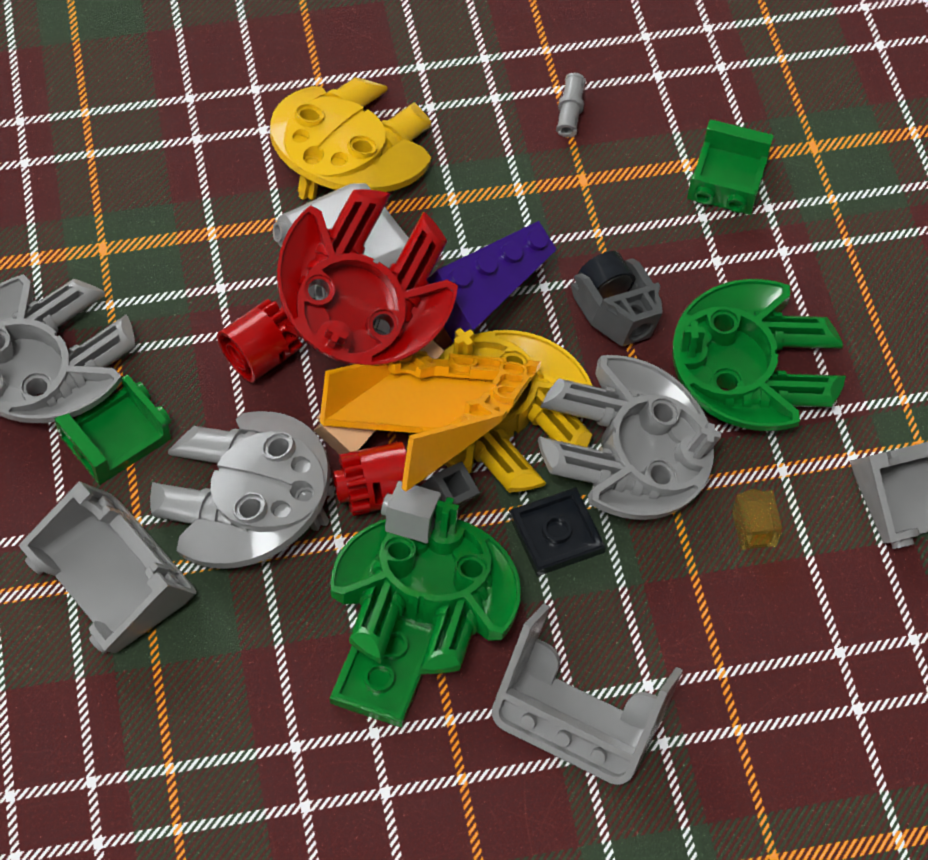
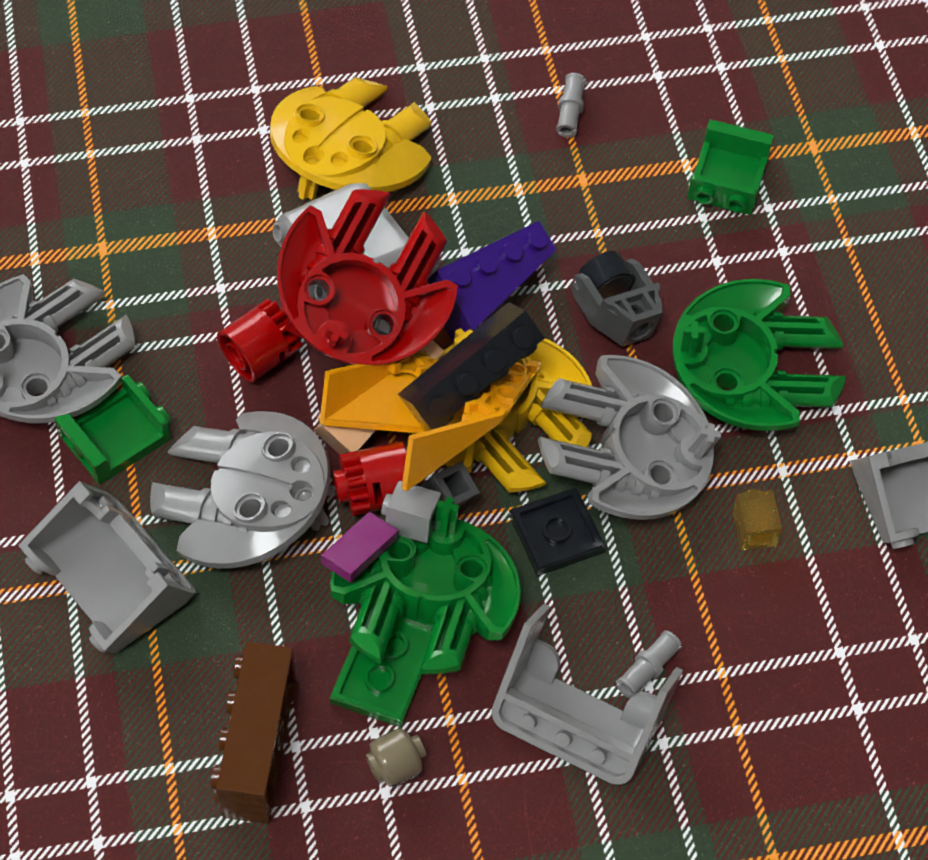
(256, 732): none -> reddish brown brick
(359, 546): none -> magenta tile
(395, 757): none -> dark tan head
(472, 366): none -> black brick
(648, 664): none -> light grey pin

